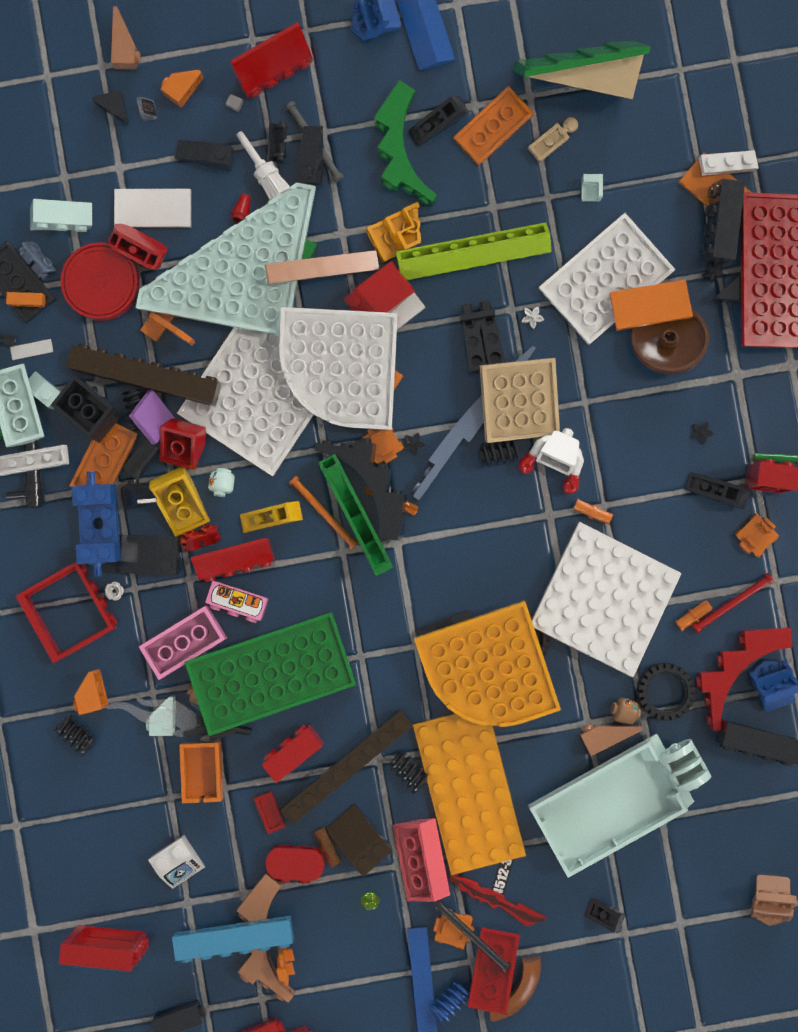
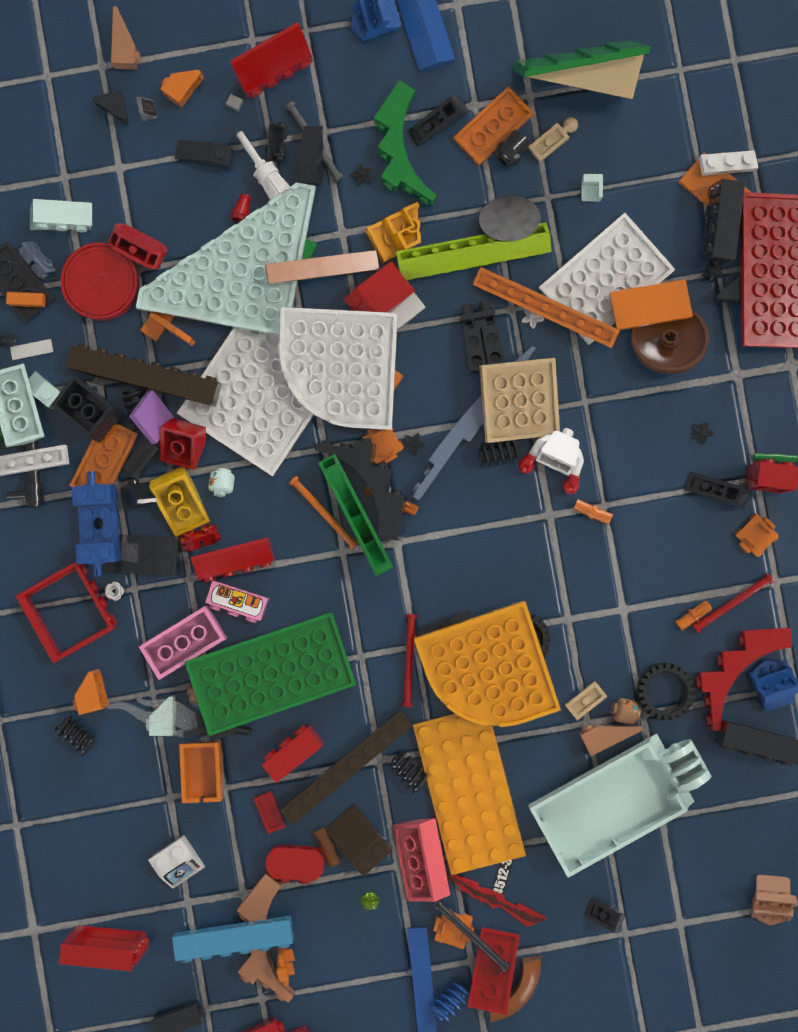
(153, 208): white tile -> none
(271, 516): yellow slope -> none
(362, 174): none -> black plant
(409, 660): none -> red bar
(509, 218): none -> flat silver sticker
(511, 149): none -> black piece
(546, 307): none -> orange plate
(586, 700): none -> tan plate
(605, 599): white plate -> none

